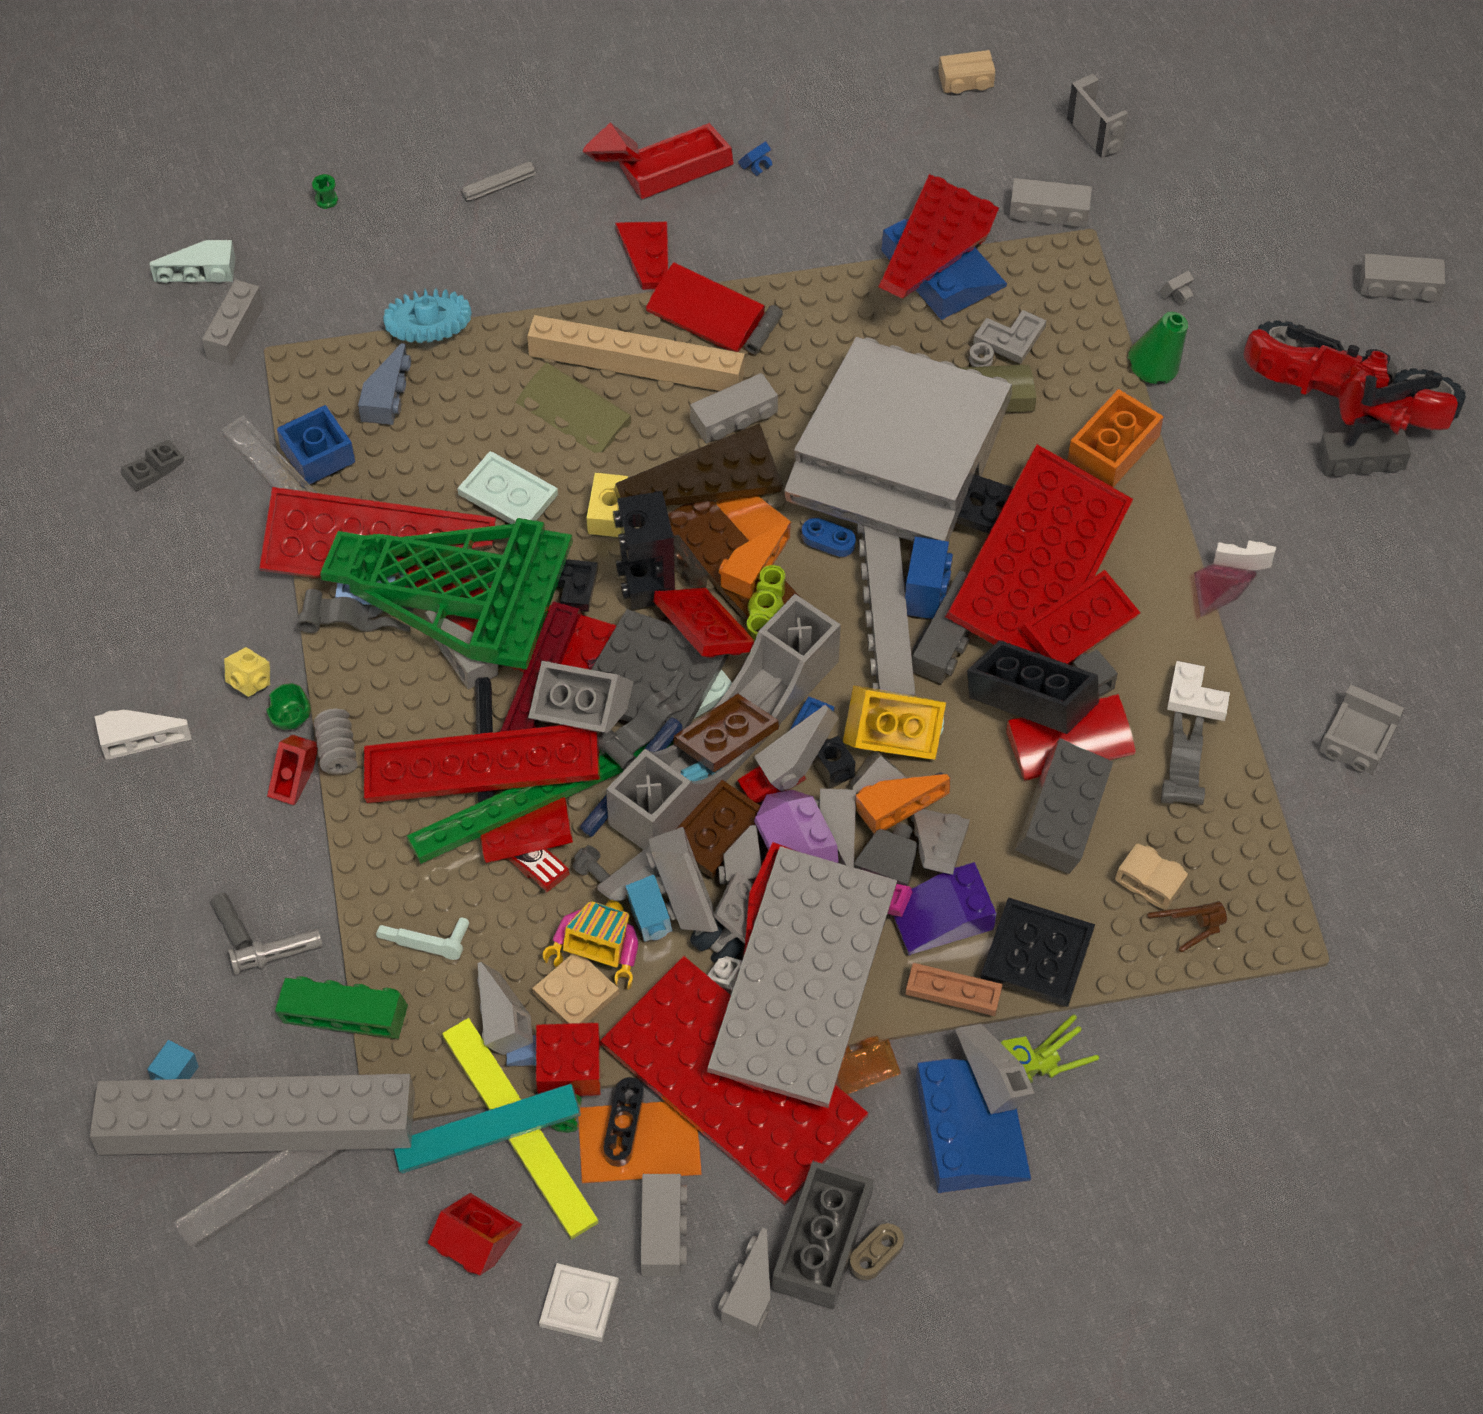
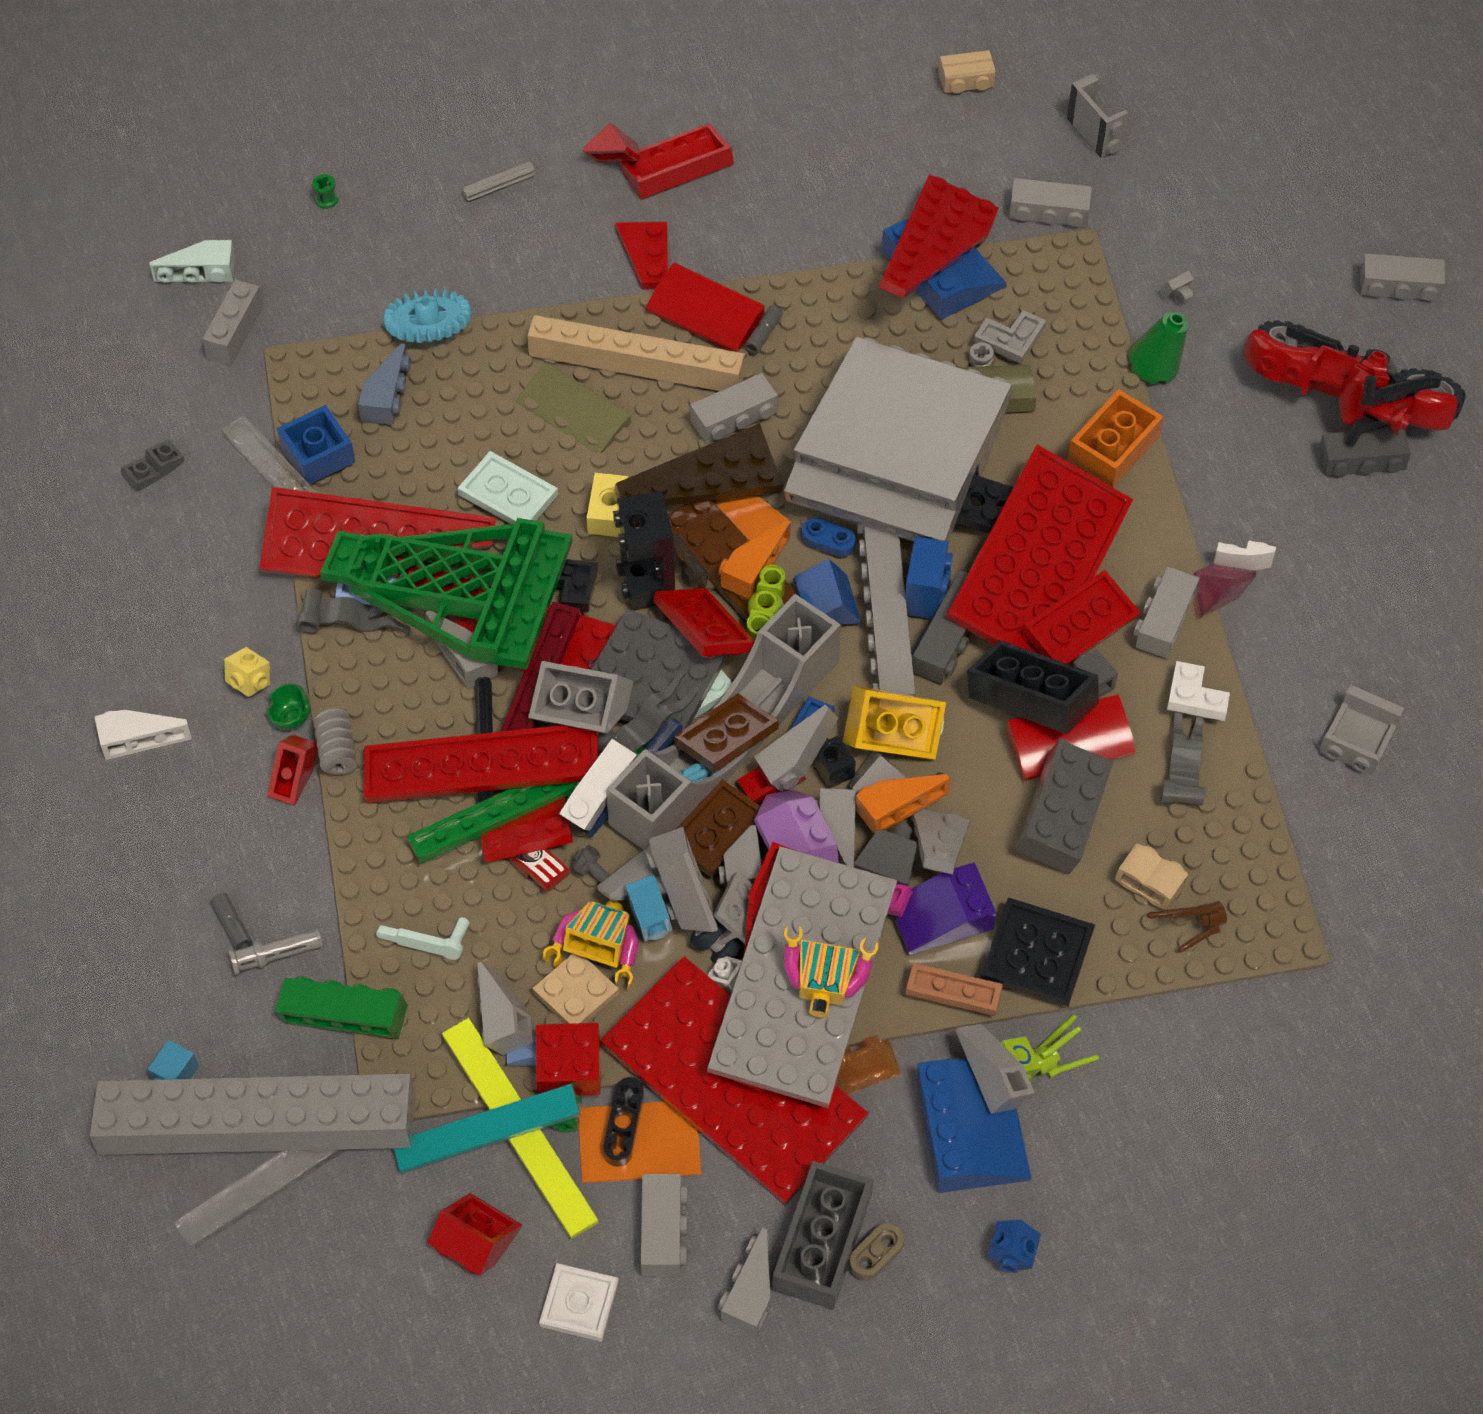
(590, 794): none -> white slope
(755, 157): blue tile -> none
(826, 971): none -> torso
(829, 591): none -> blue slope
(1014, 1245): none -> blue brick
(1166, 612): none -> light grey brick

